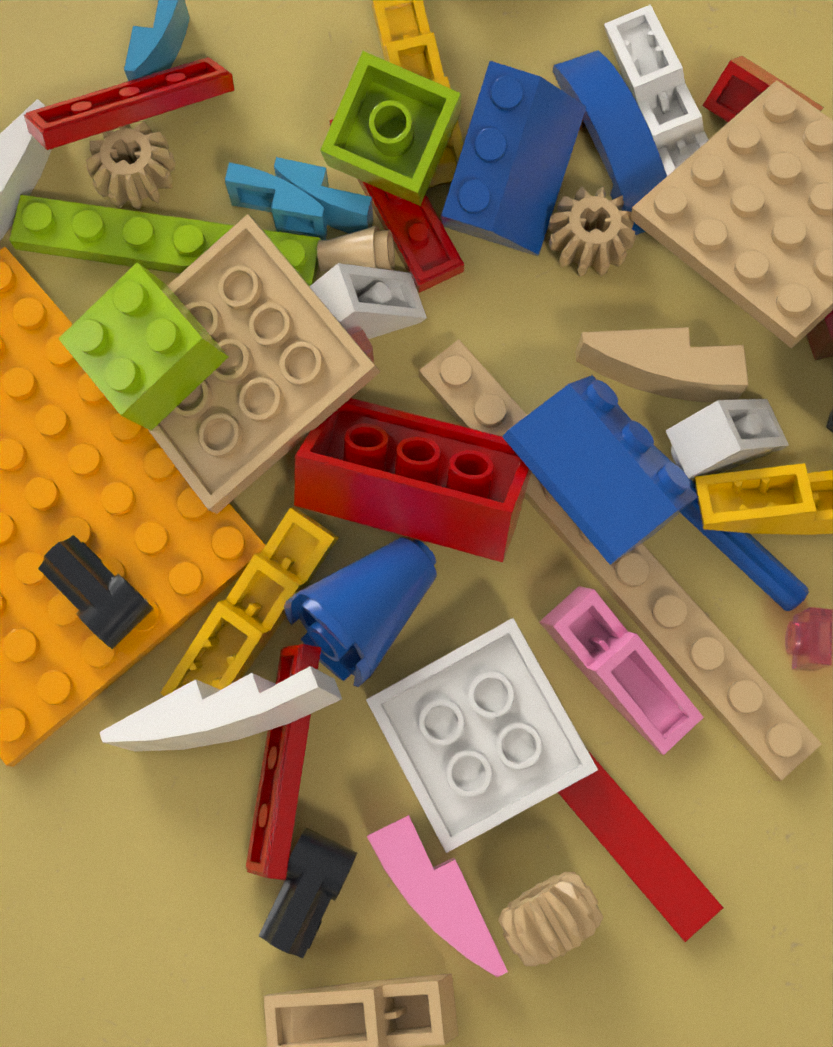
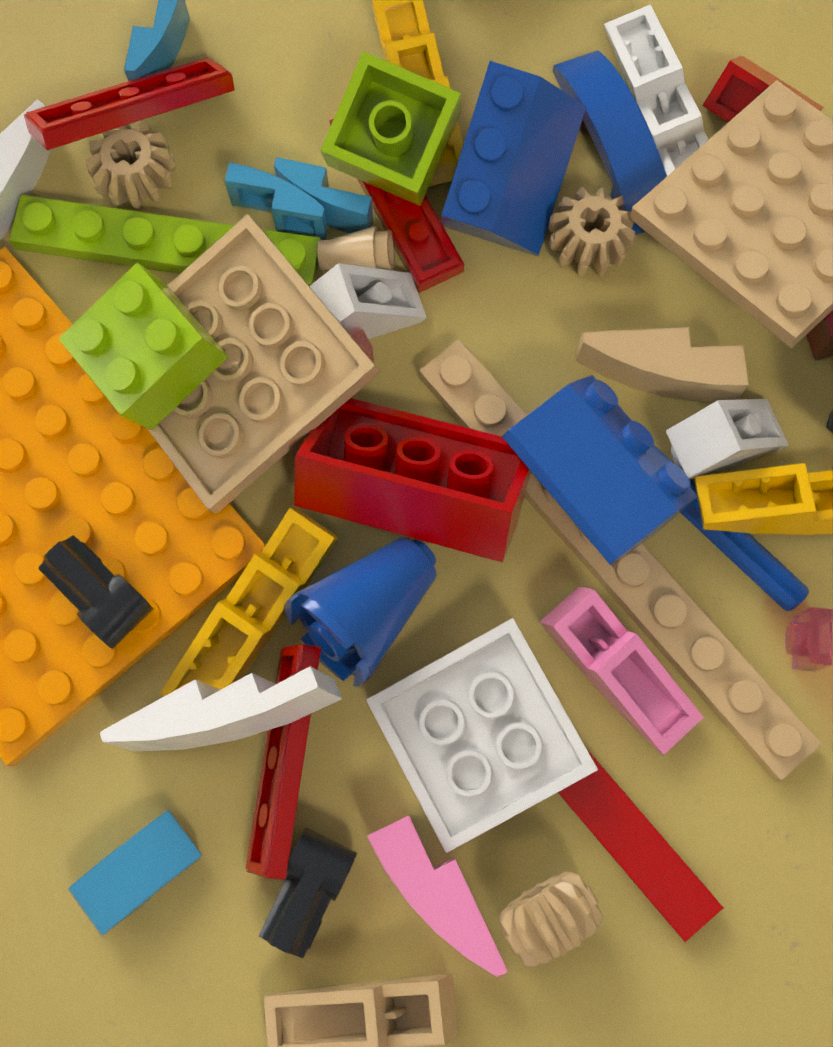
(134, 872): none -> dark azure slope

